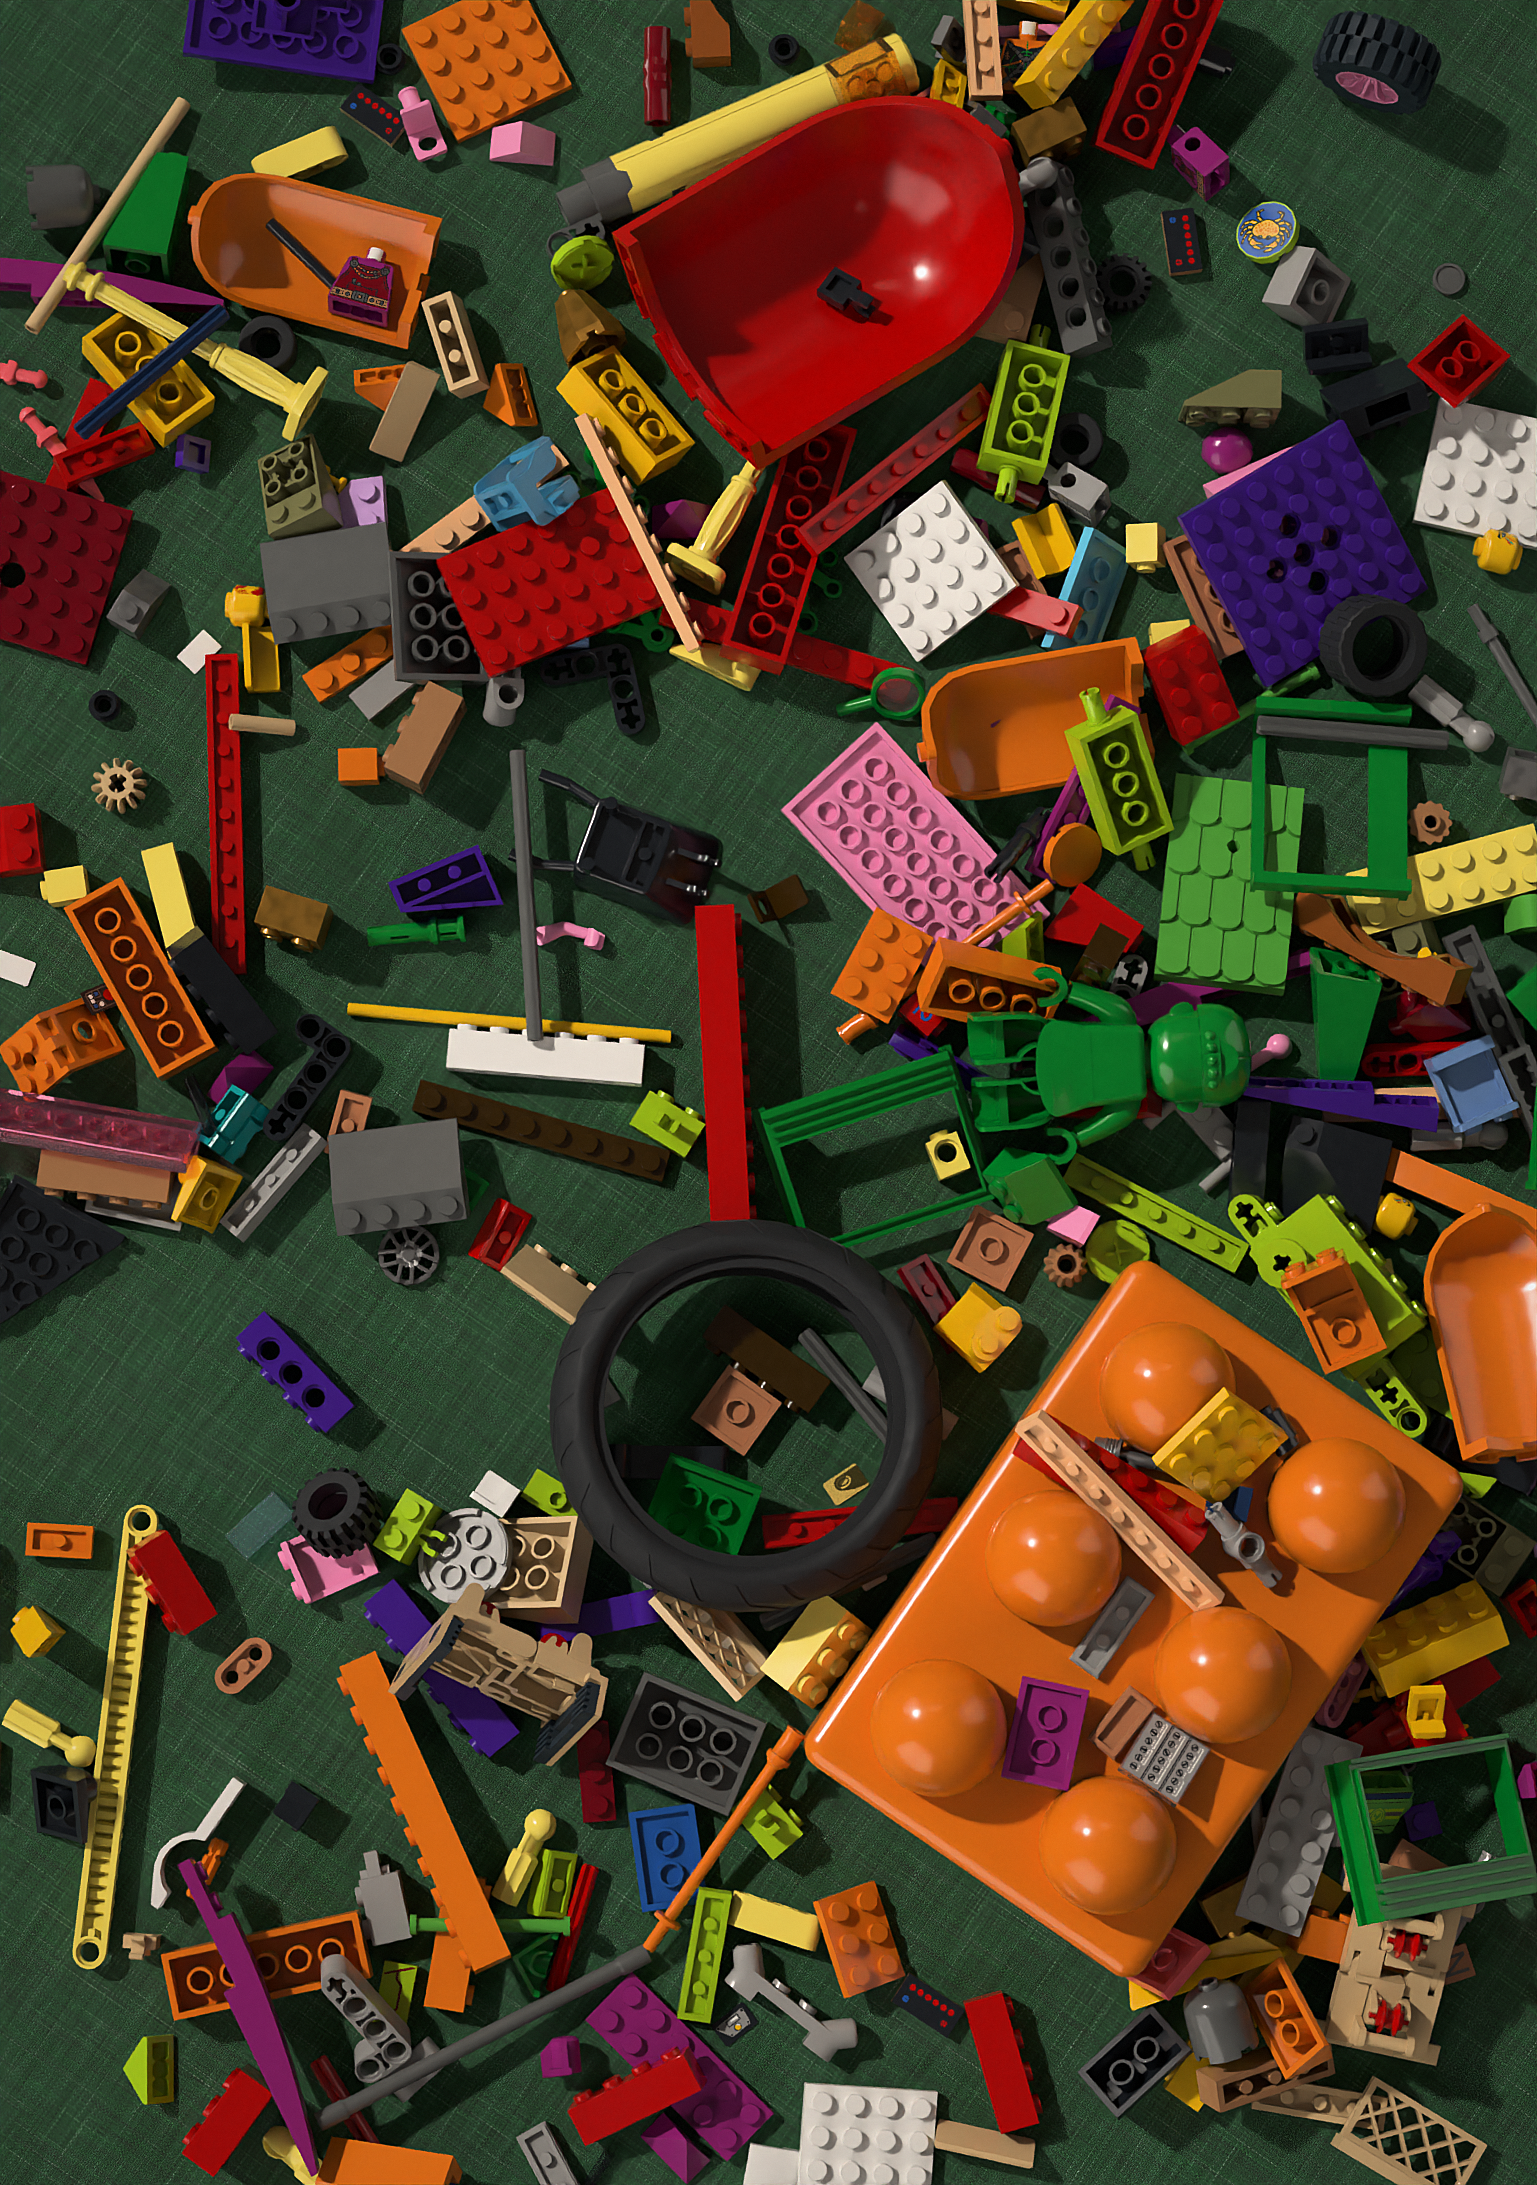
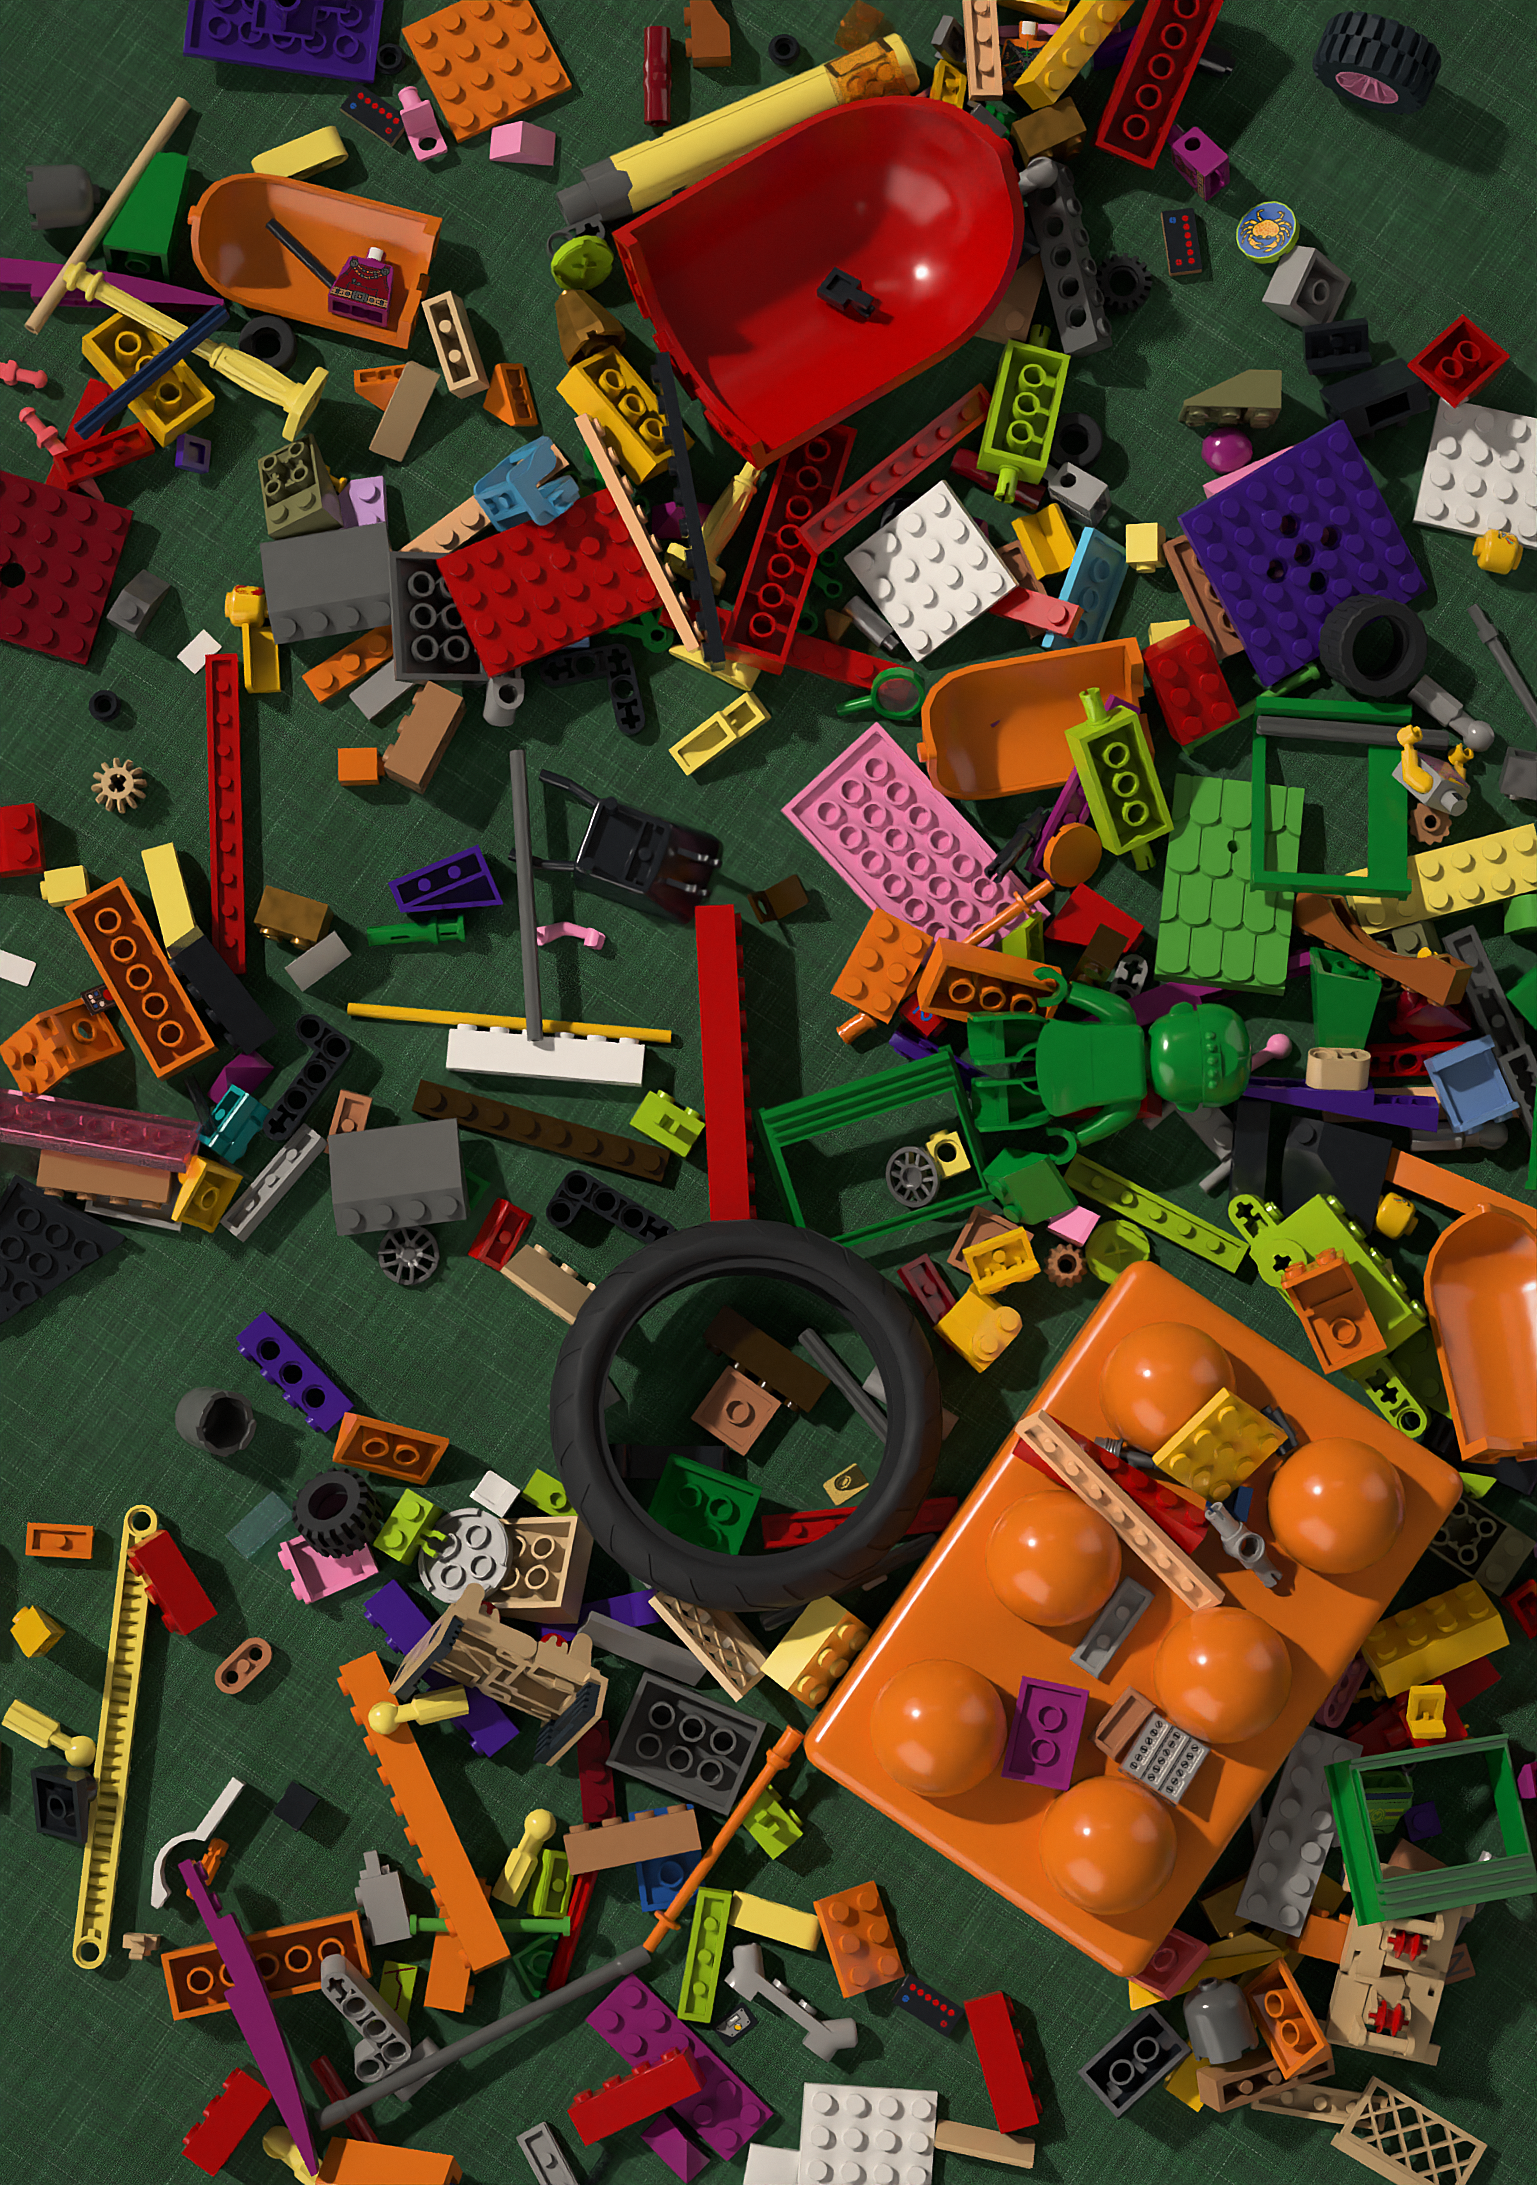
(152, 2069): lime slope -> none
(215, 1420): none -> dark grey cylinder
(262, 724): tan piece -> none
(318, 961): none -> white sticker
(388, 1448): none -> orange slope
(424, 1709): none -> light yellow piece
(561, 2057): magenta piece -> none
(615, 1216): none -> black beam
(633, 1840): none -> medium nougat brick
(642, 1648): none -> light grey tile
(690, 524): none -> black plate
(720, 733): none -> light yellow slope
(837, 625): none -> clear orange slope
(870, 623): none -> flat silver cylinder
(913, 1176): none -> flat silver wheel
(1001, 1261): none -> yellow bracket
(1338, 1069): none -> tan beam
(1427, 1568): dark purple piece -> none
(1430, 778): none -> torso
(1448, 279): dark grey piece -> none

